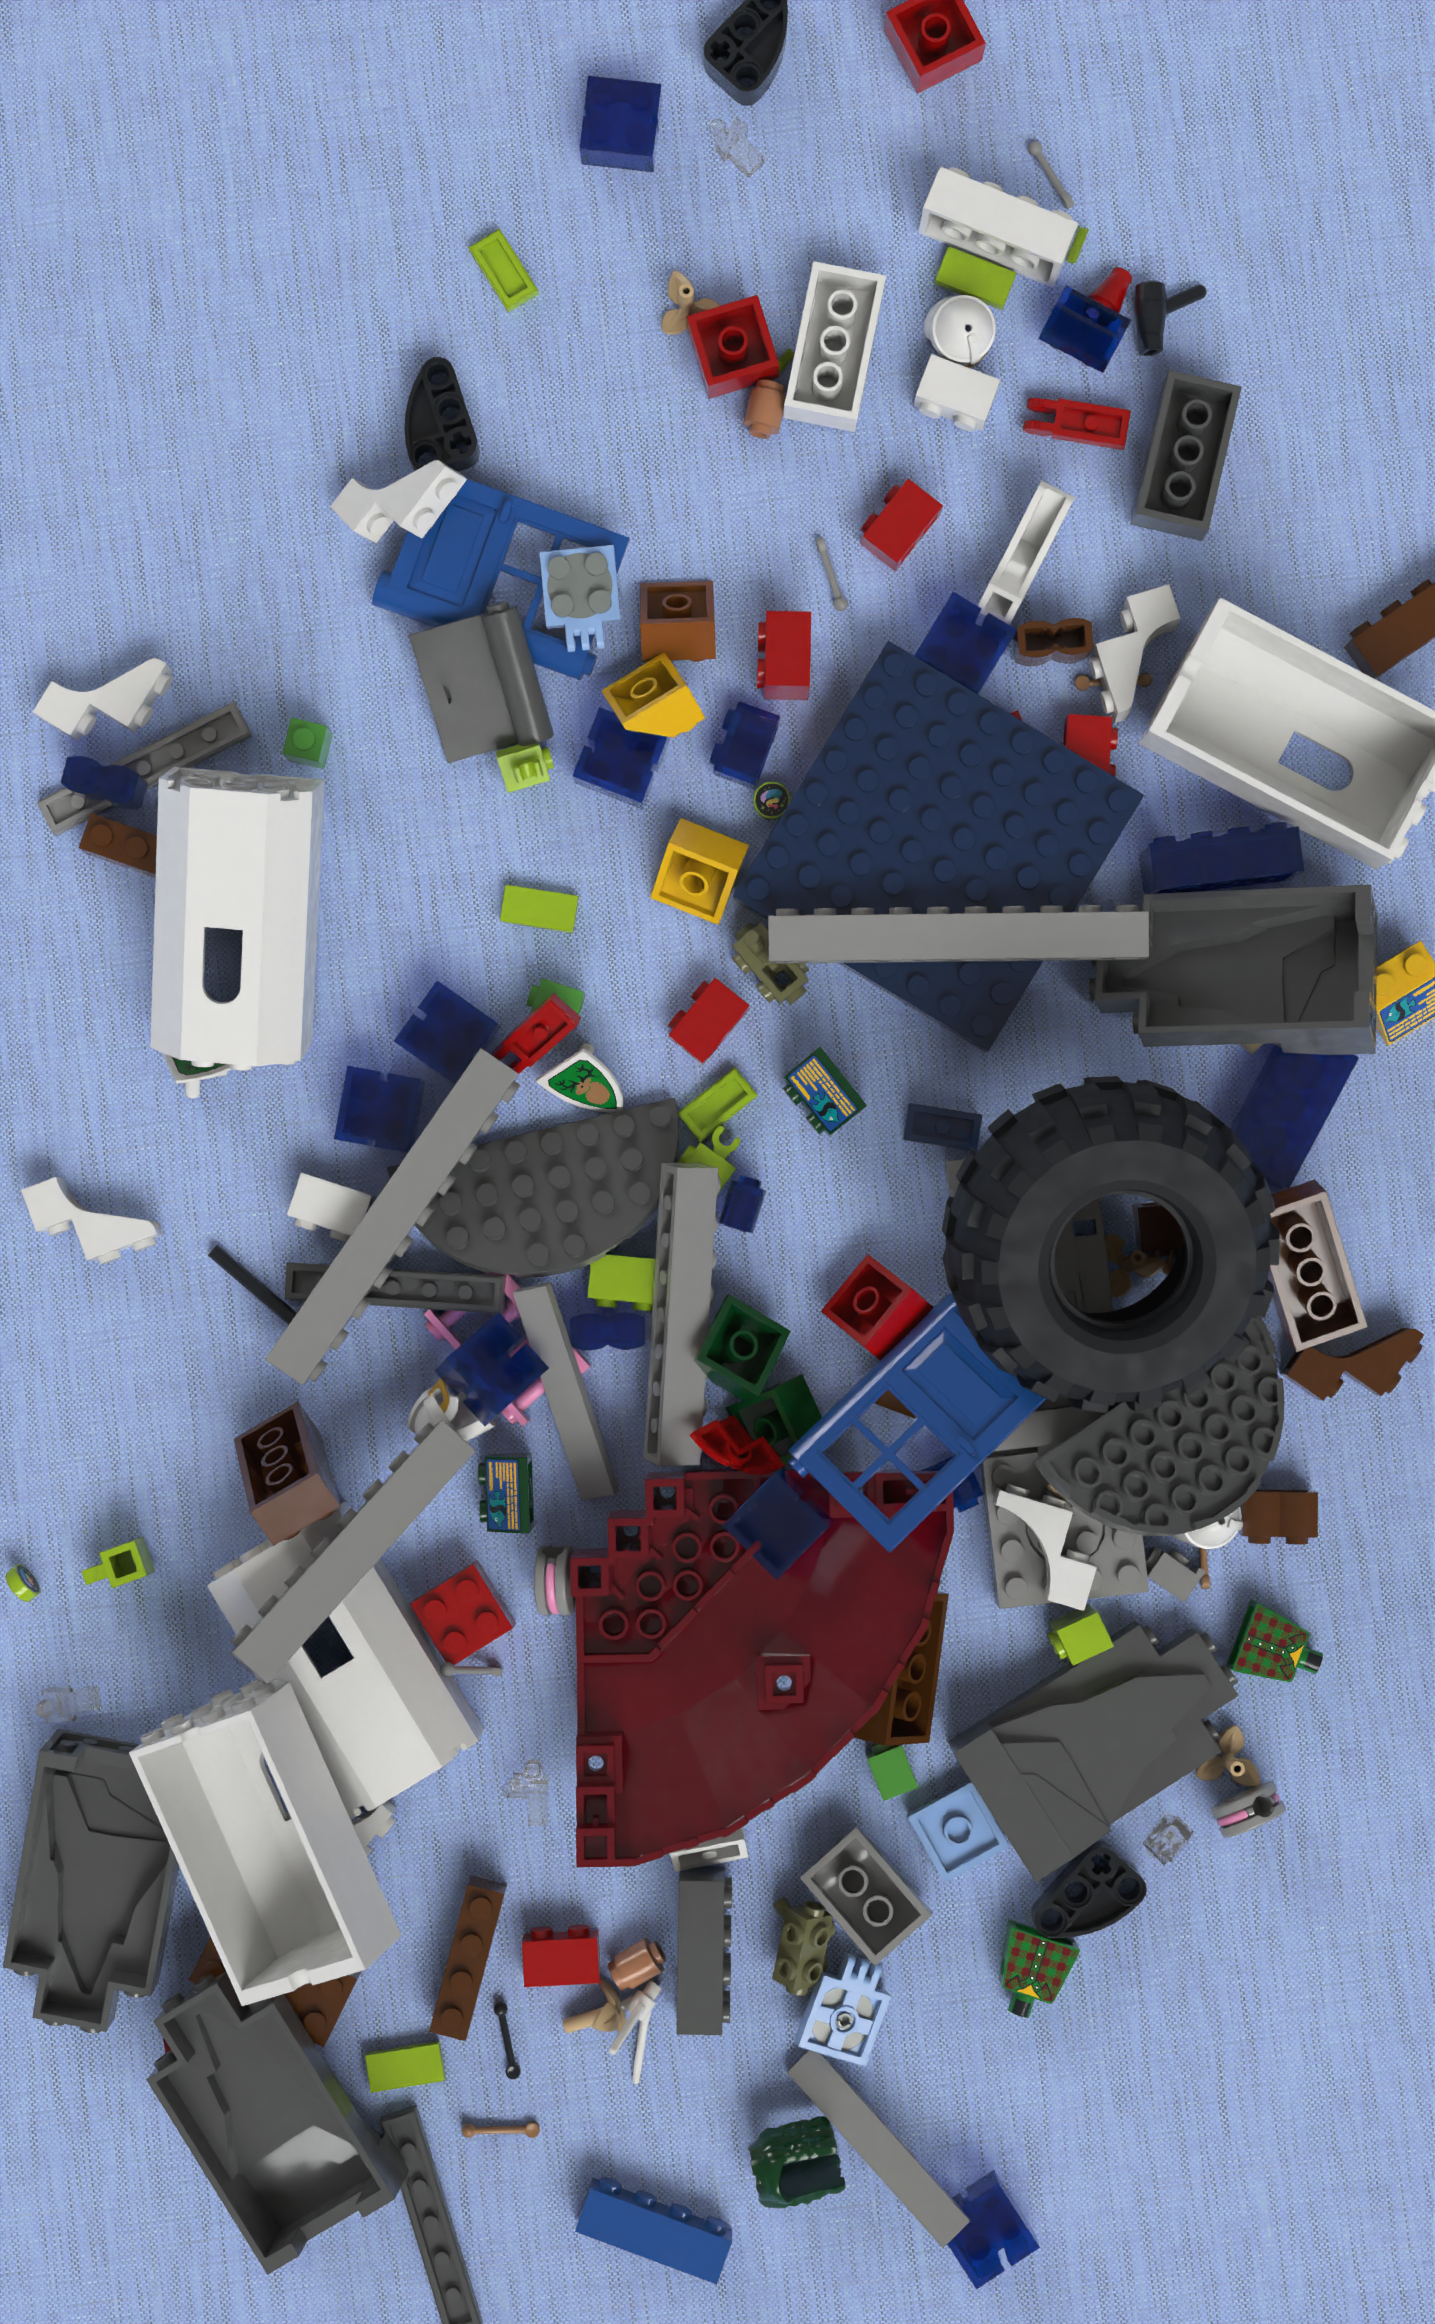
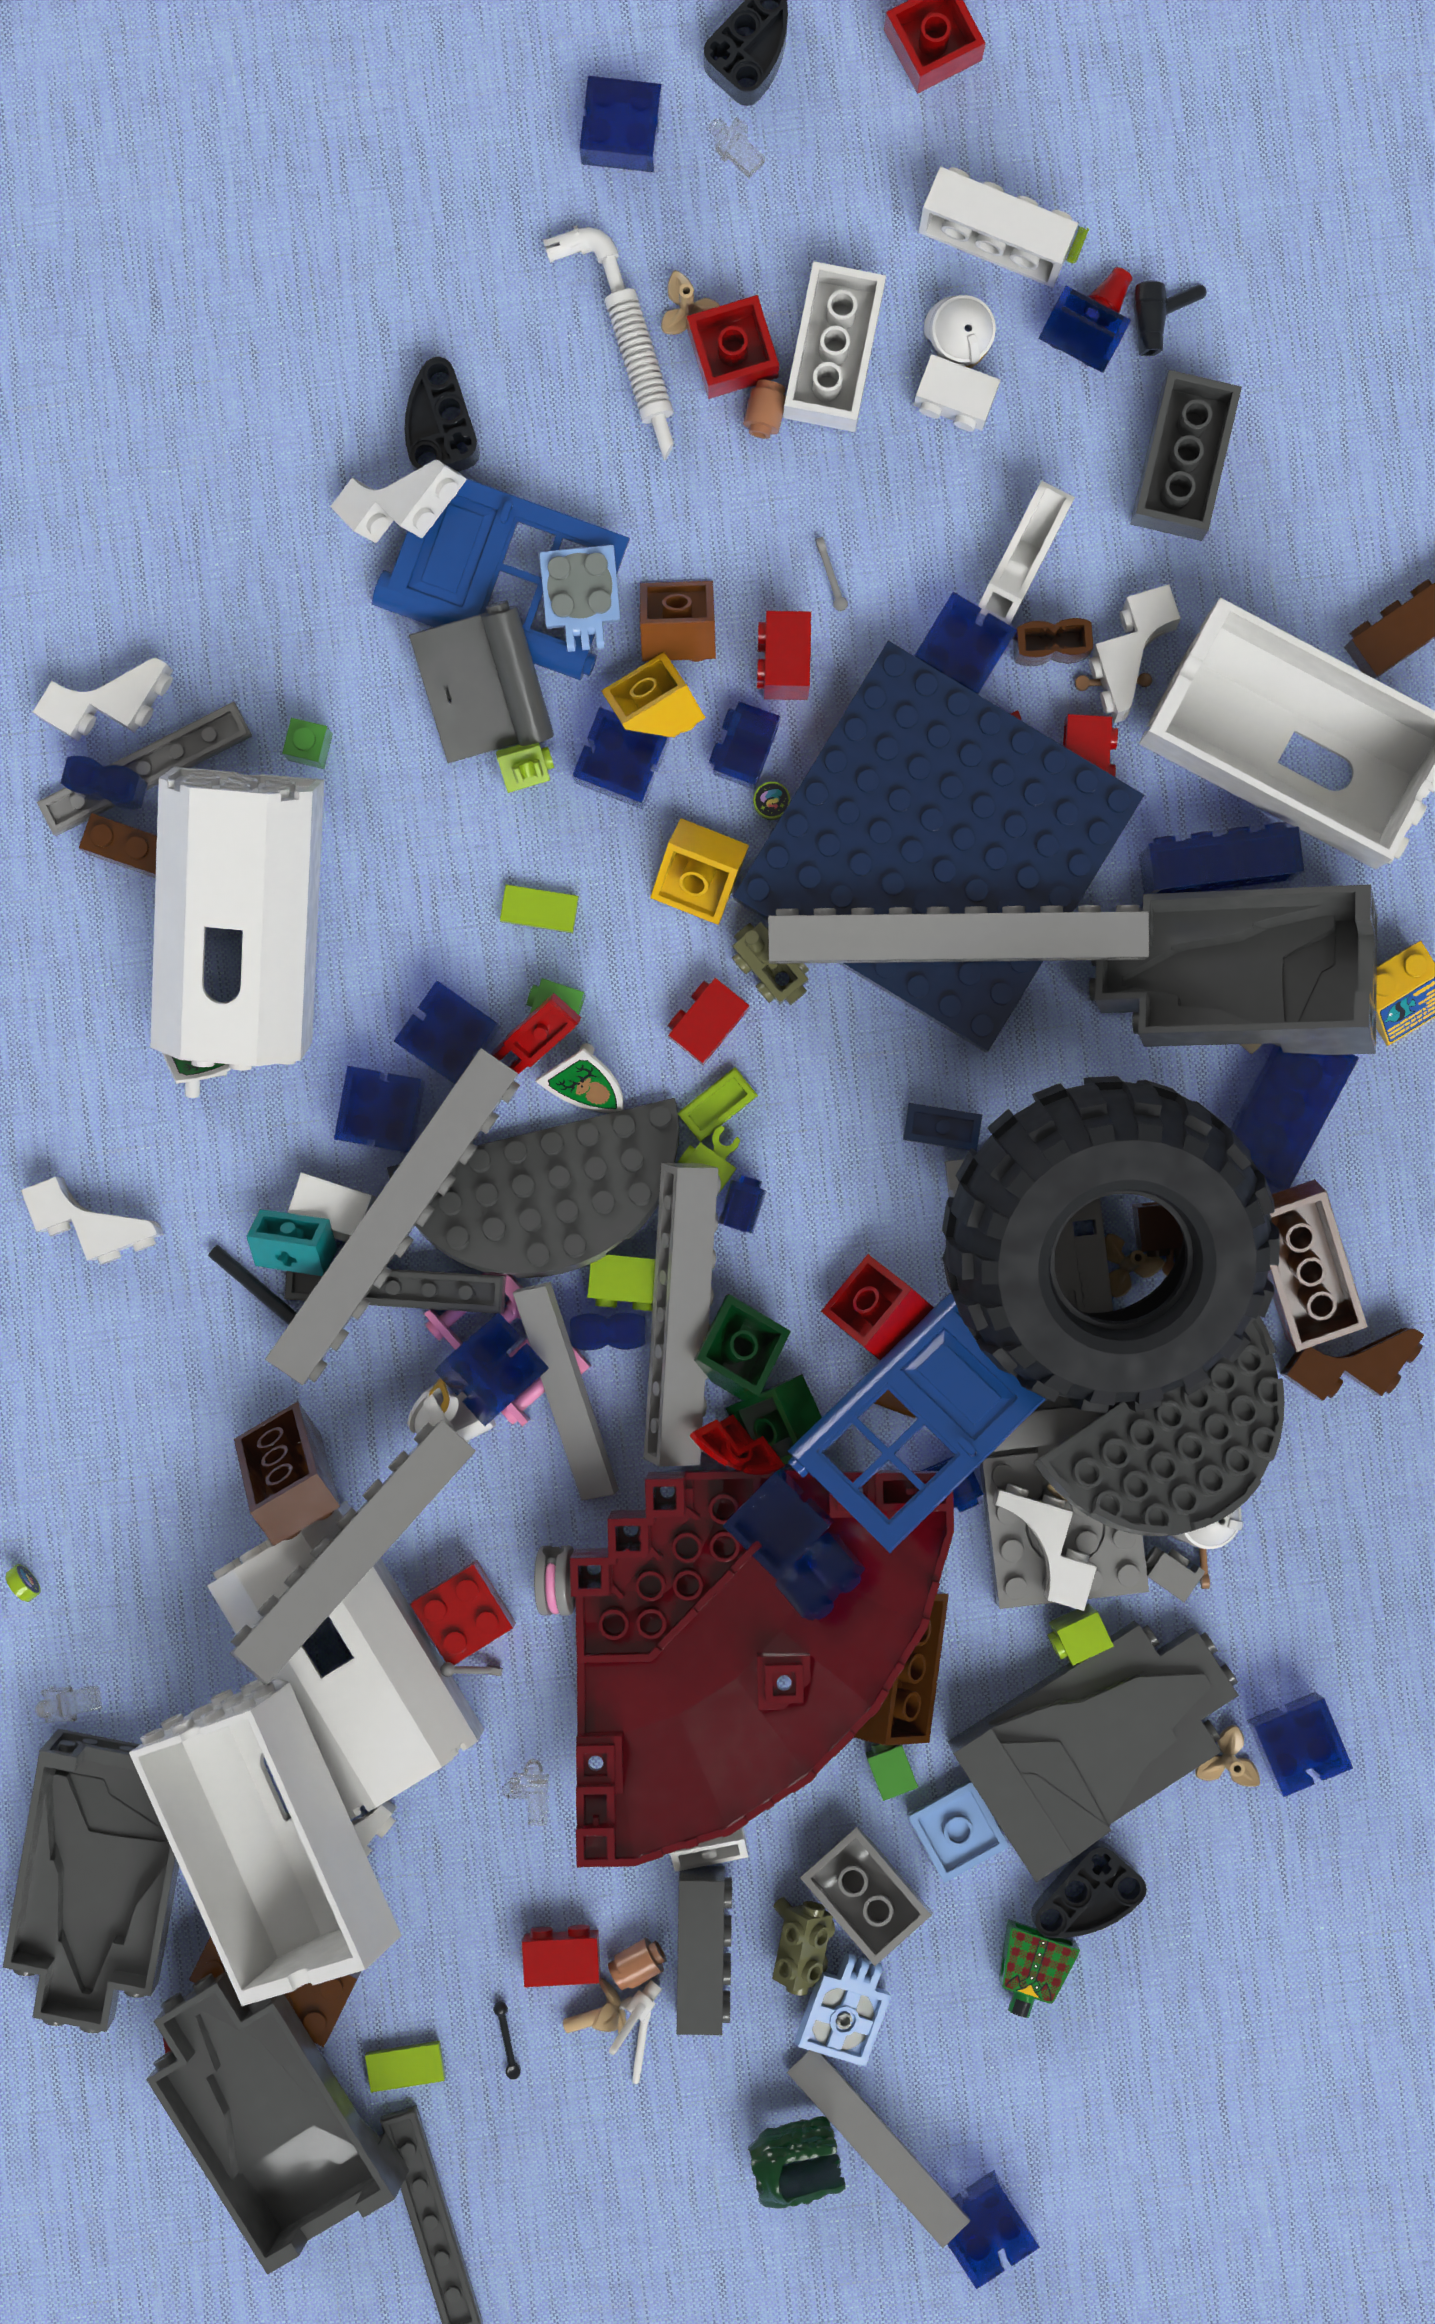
(121, 1564): lime brick -> none
(291, 1242): none -> teal brick
(468, 1958): reddish brown brick -> none
(503, 270): lime tile -> none
(508, 1493): slope -> none
(531, 2129): medium nougat hinge -> none
(629, 328): none -> white piece
(654, 2229): blue brick -> none
(788, 353): lime leg -> none
(820, 1577): none -> clear blue brick
(823, 1093): slope -> none
(900, 524): red brick -> none
(975, 277): lime tile -> none
(1035, 149): light grey hinge -> none
(1080, 422): red hinge -> none
(1167, 1838): clear piece -> none
(1248, 1809): light grey head -> none
(1271, 1646): torso -> none
(1280, 1514): reddish brown brick -> none
(1298, 1742): none -> clear blue piece

